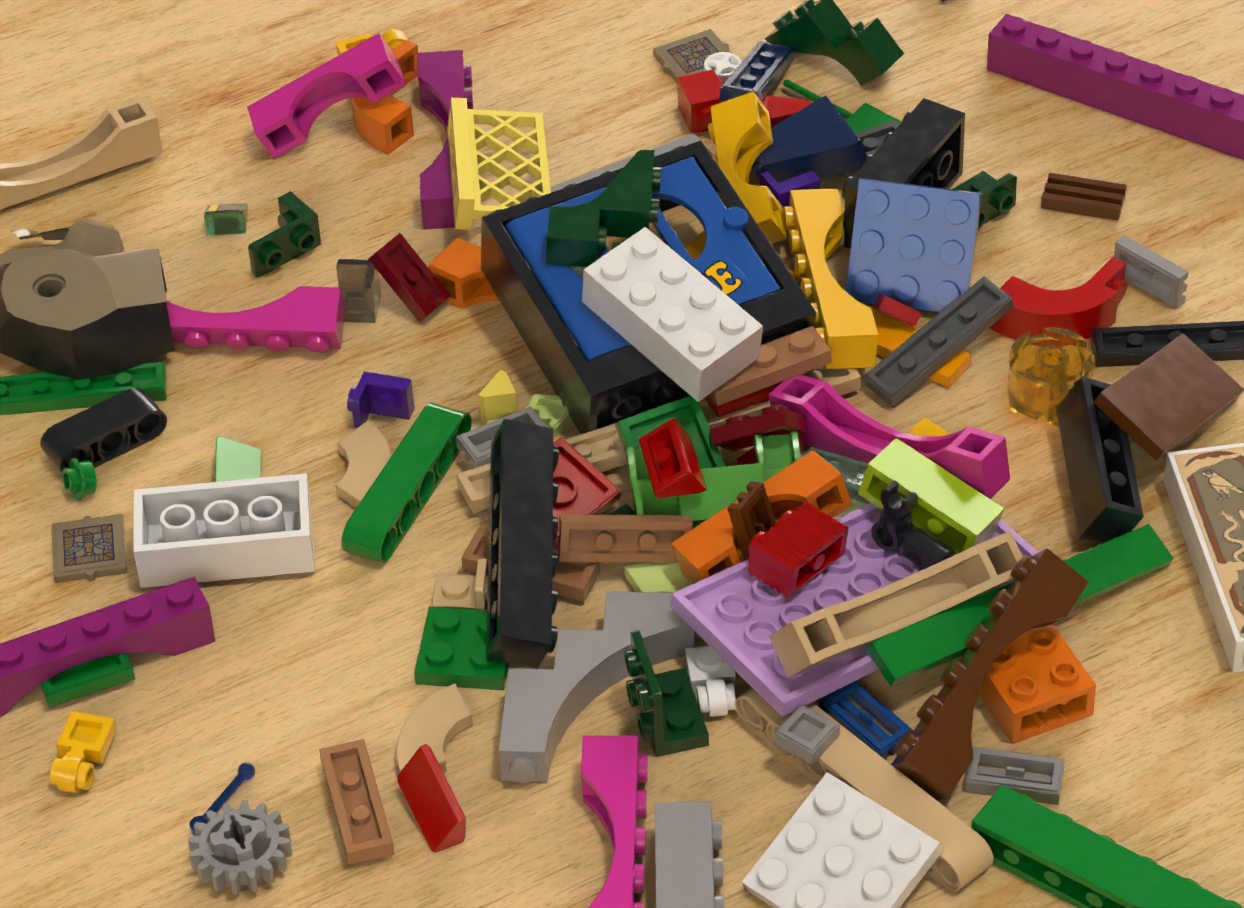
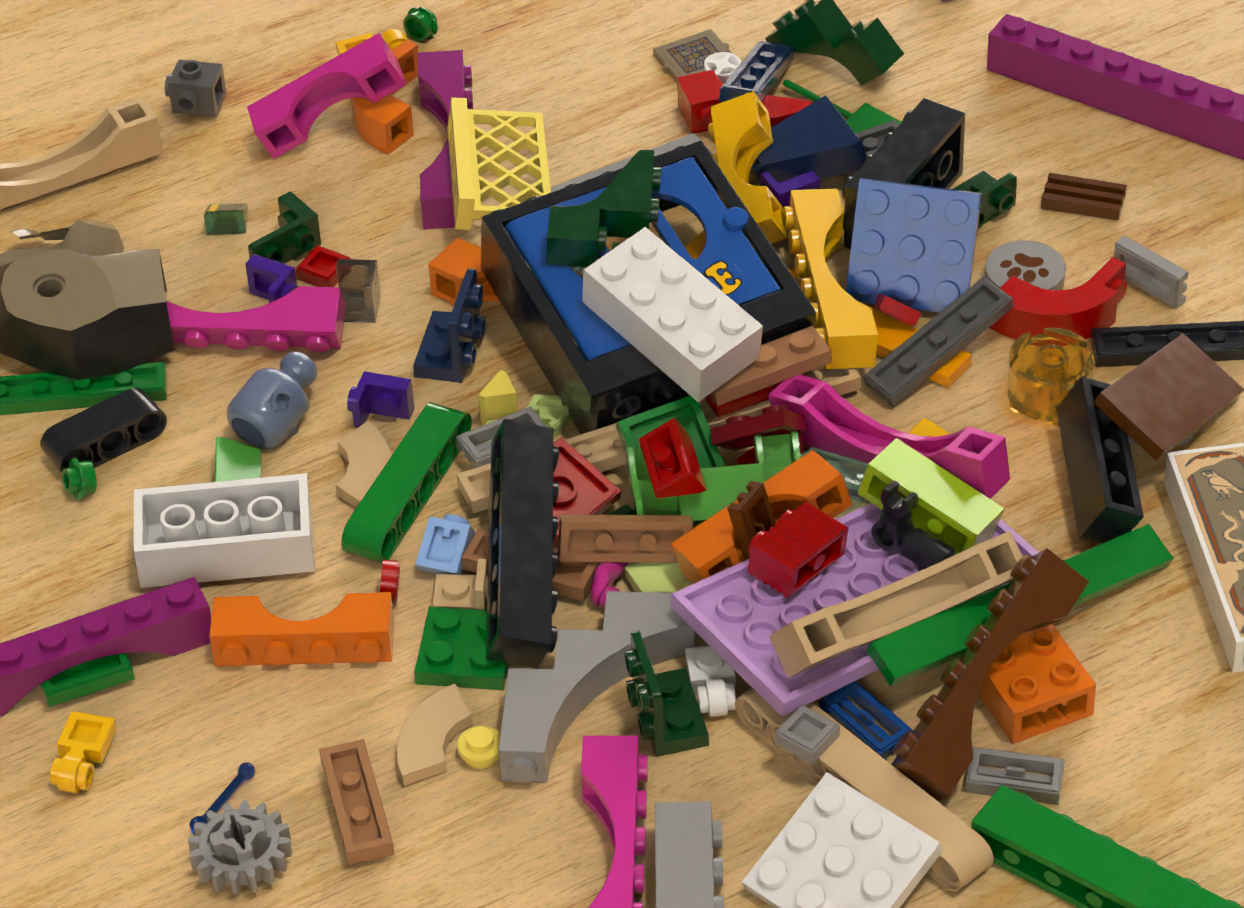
(89, 548): dark tan piece -> none
(196, 88): none -> dark grey brick
(270, 278): none -> dark purple bracket
(272, 402): none -> sand blue piece
(320, 267): none -> red tile
(350, 633): none -> orange arch
(390, 578): none -> red tile
(409, 277): dark red plate -> none
(420, 24): none -> green plate
(432, 800): red slope -> none
(444, 545): none -> light blue bracket
(452, 336): none -> dark blue bracket
(479, 746): none -> light yellow plate
(603, 579): none -> dark pink arm
(1027, 261): none -> light grey tile

